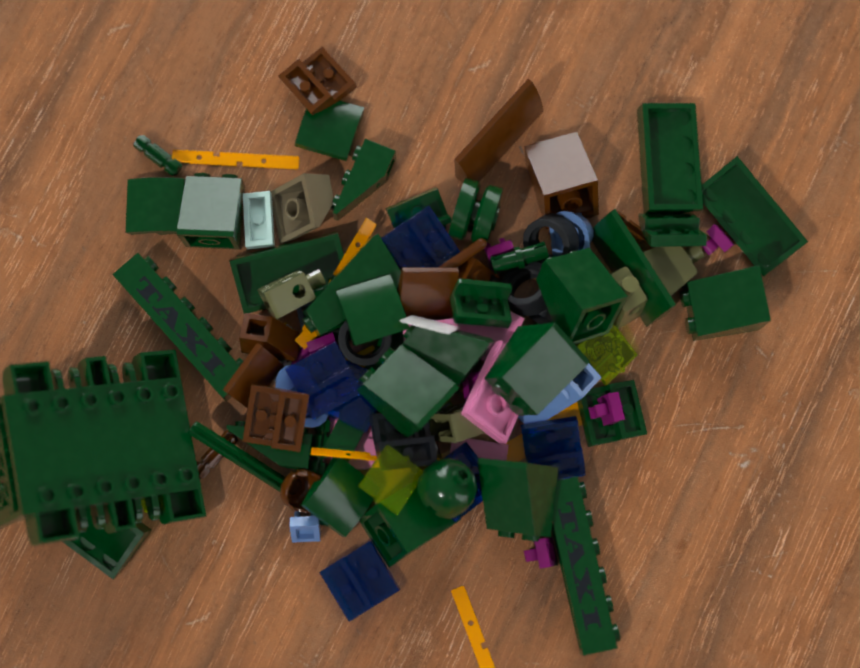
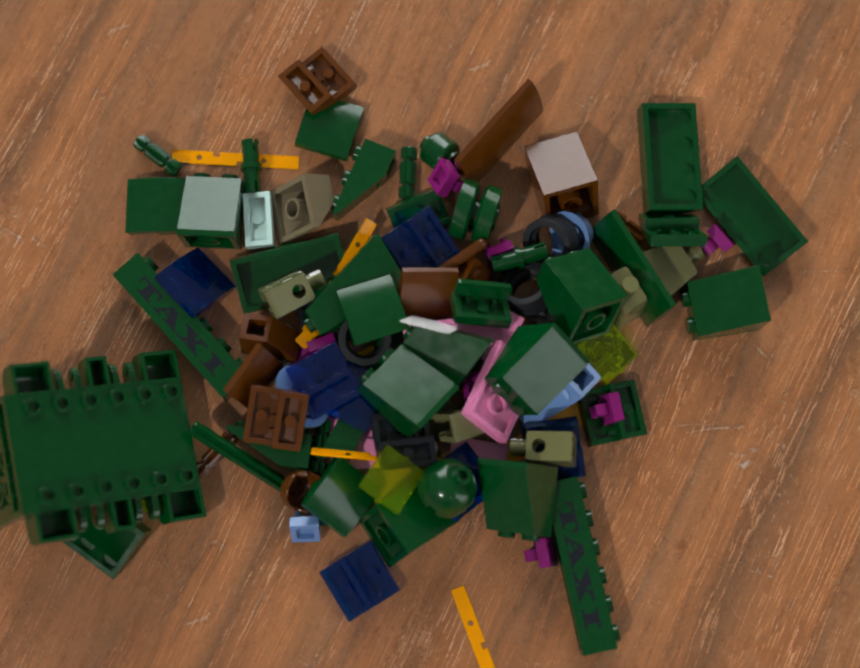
(194, 282): none -> clear blue slope
(251, 166): none -> dark green pin
(407, 172): none -> dark green axle
(437, 147): none -> dark green head
(445, 178): none -> magenta tile
(559, 448): none -> olive torso

